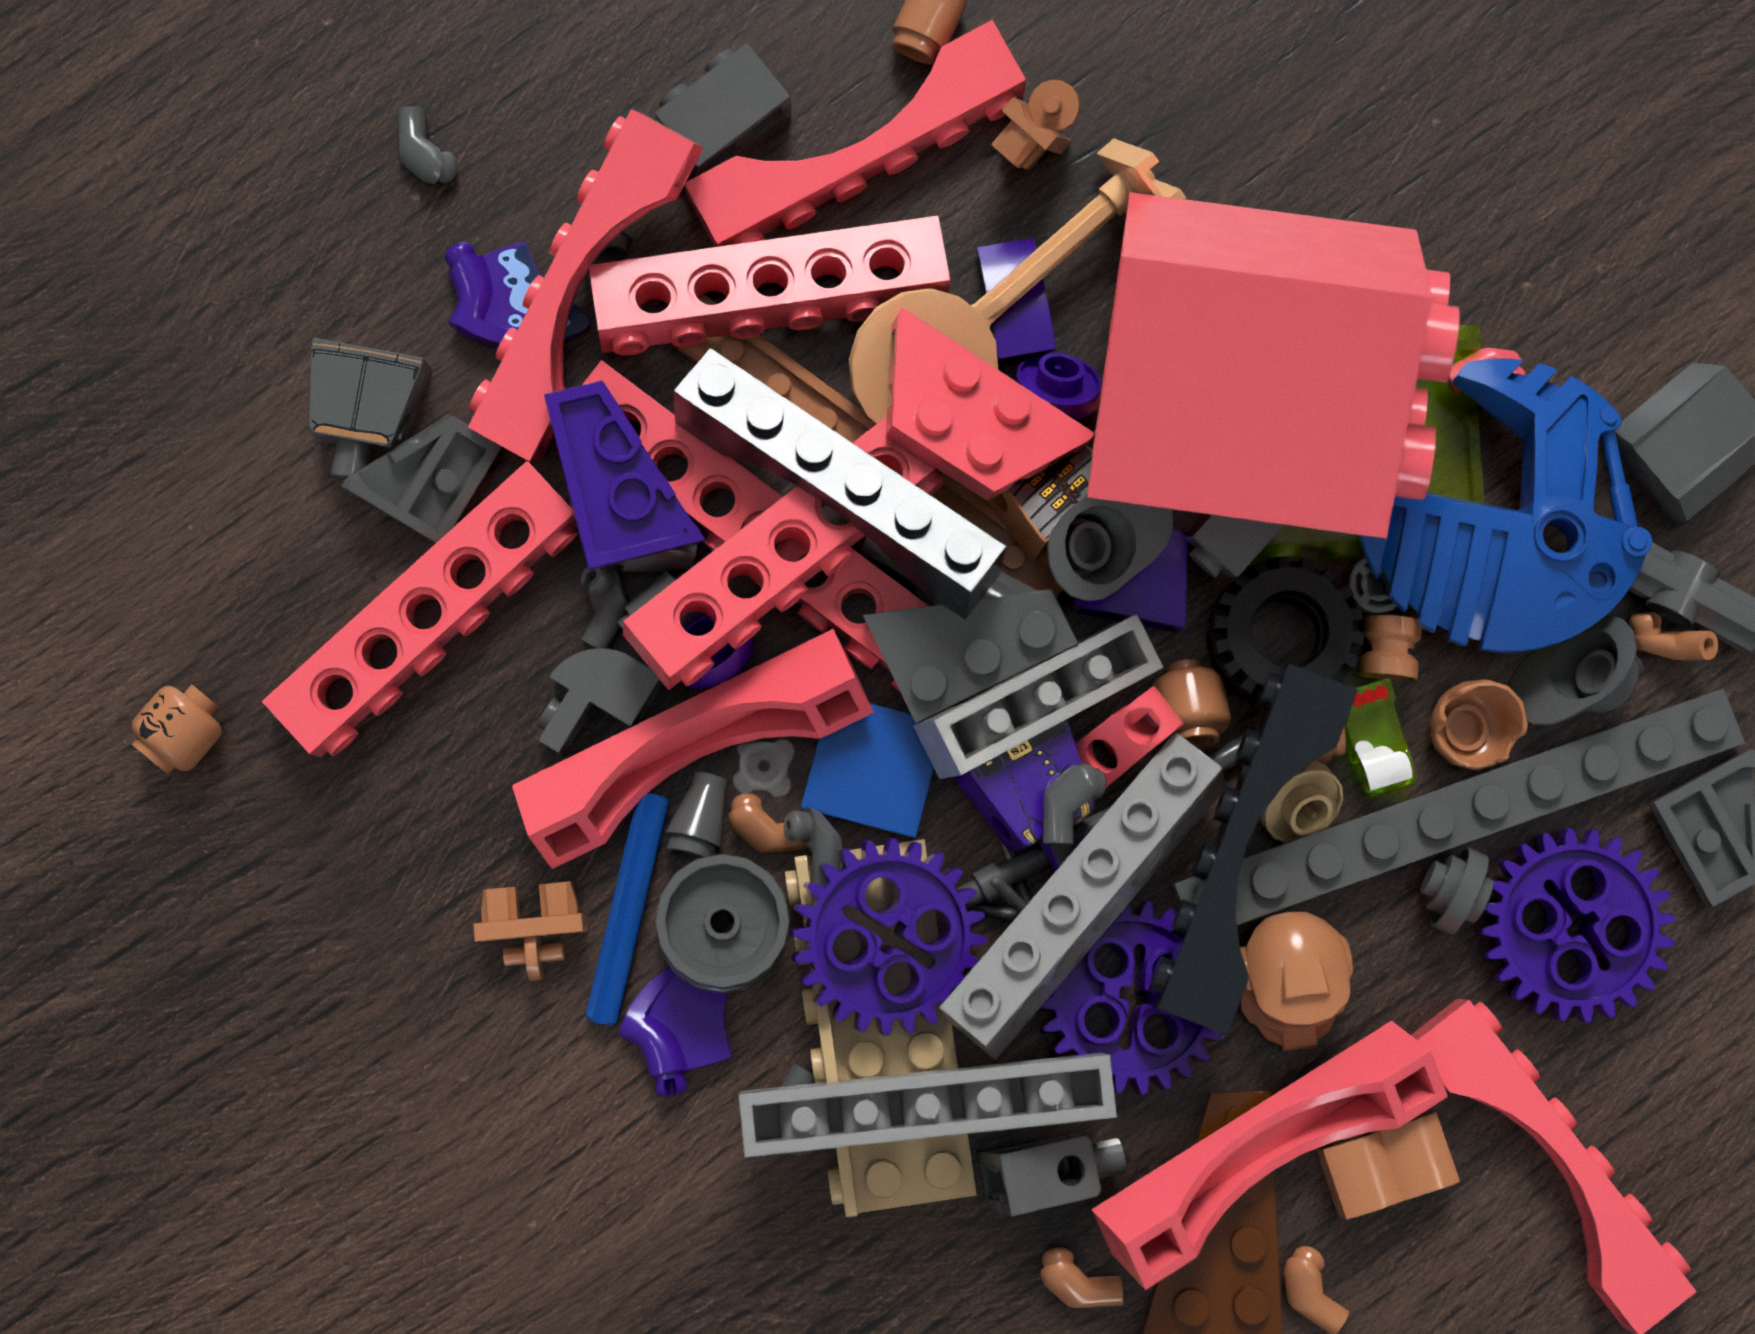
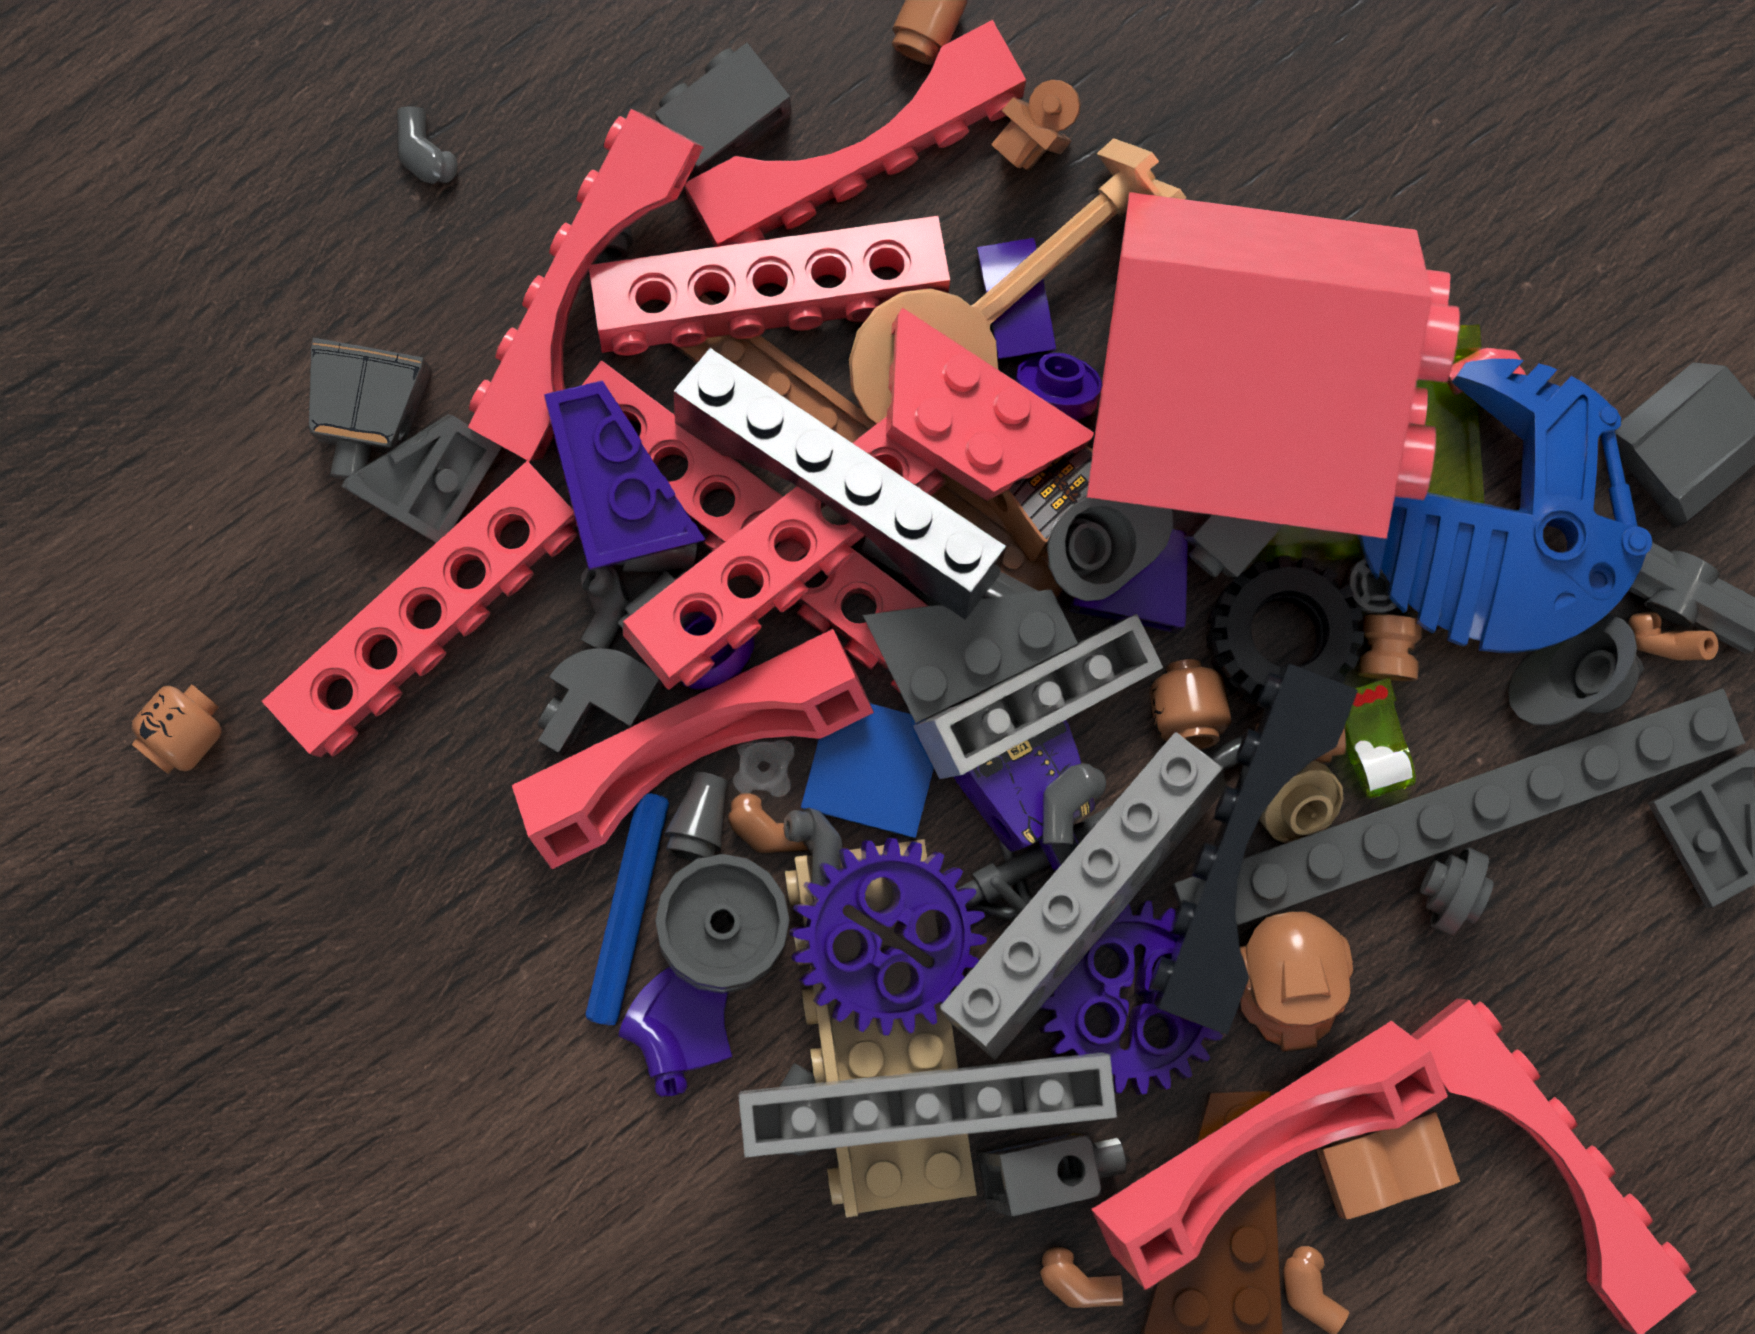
(493, 291): dark purple arm -> none
(502, 921): nougat hips -> none
(1131, 733): coral leg -> none
(1477, 724): nougat hair -> none
(1617, 893): dark purple gear -> none

